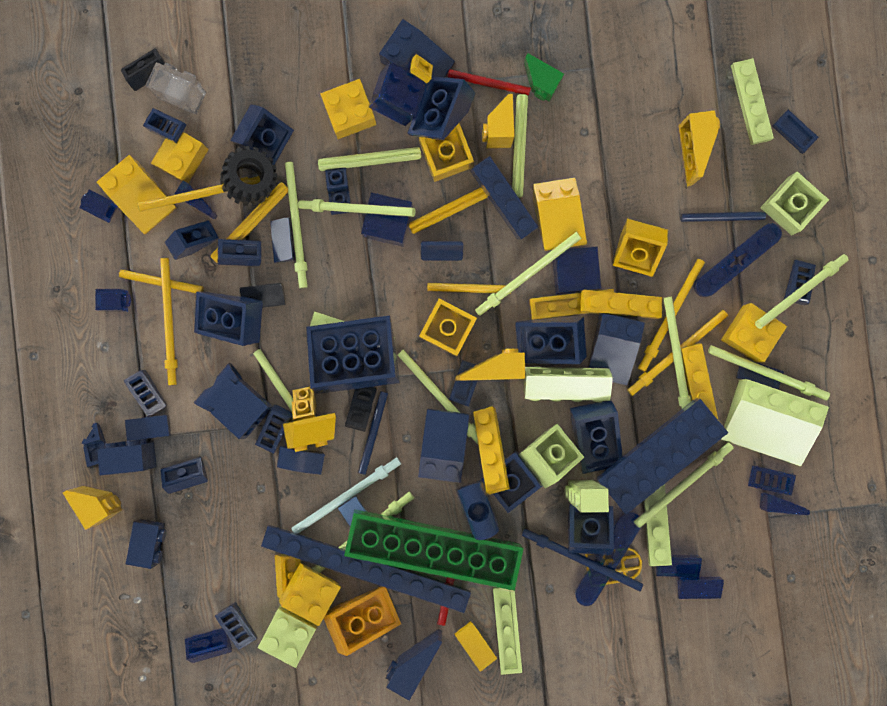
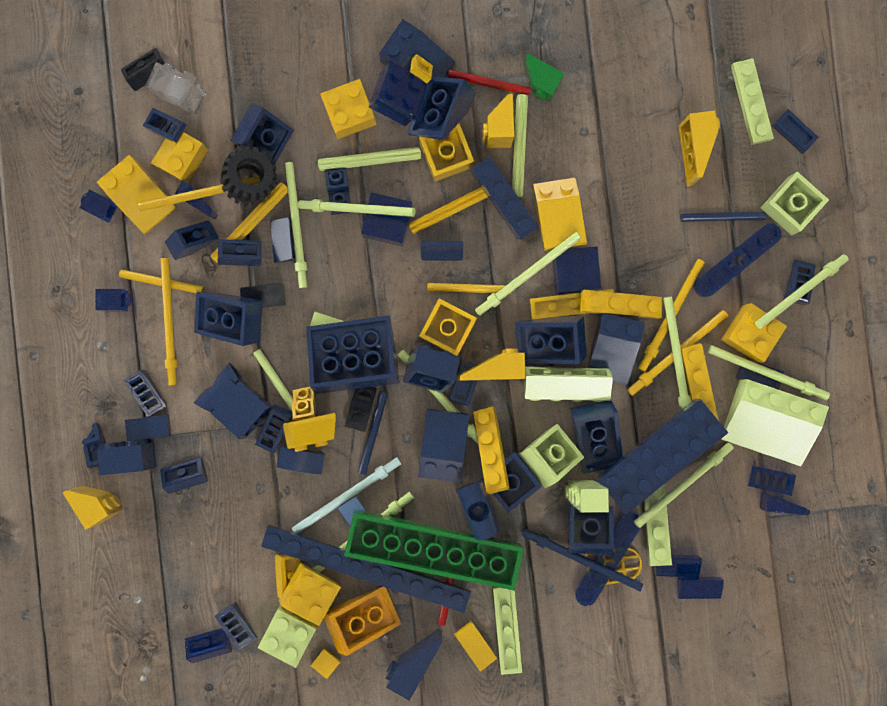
(145, 543): dark blue brick -> none
(325, 663): none -> yellow tile
(431, 369): none -> dark blue brick
(640, 247): yellow slope -> none

